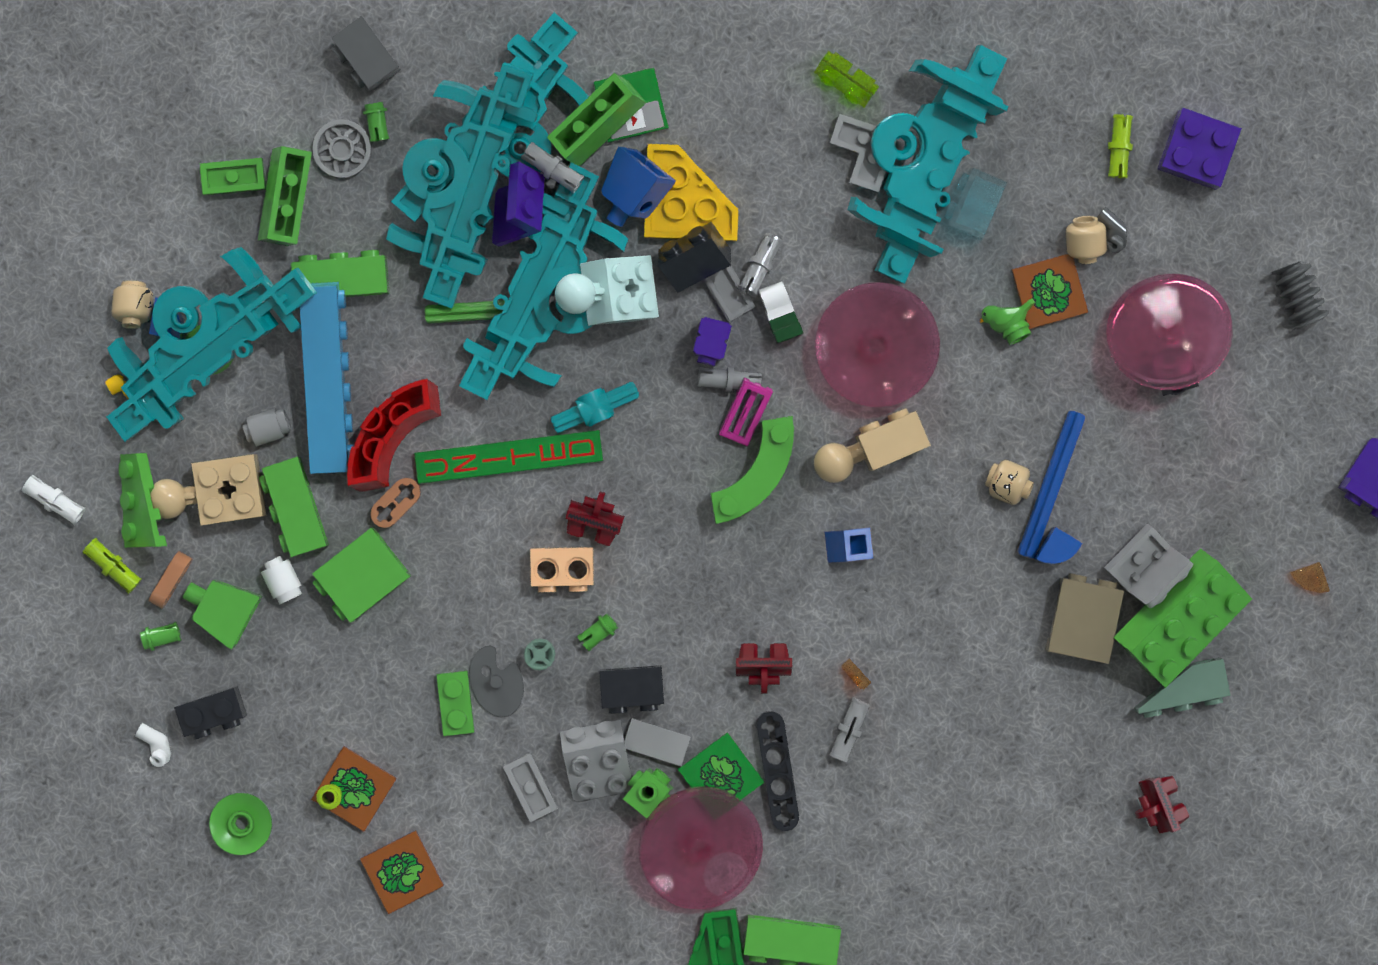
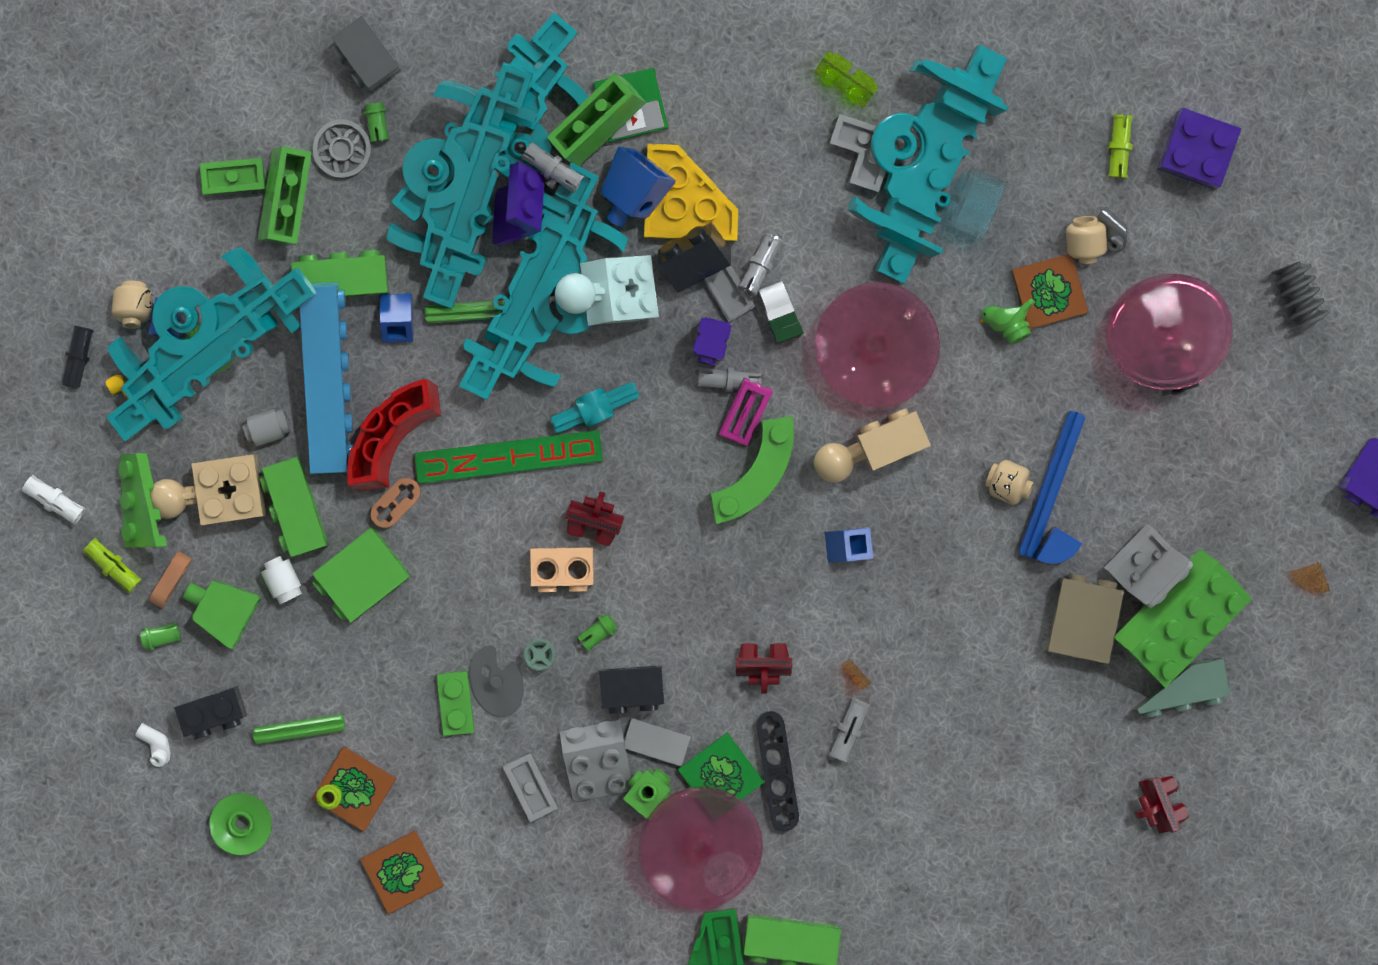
(77, 357): none -> black axle
(298, 729): none -> bright green axle
(396, 318): none -> blue brick

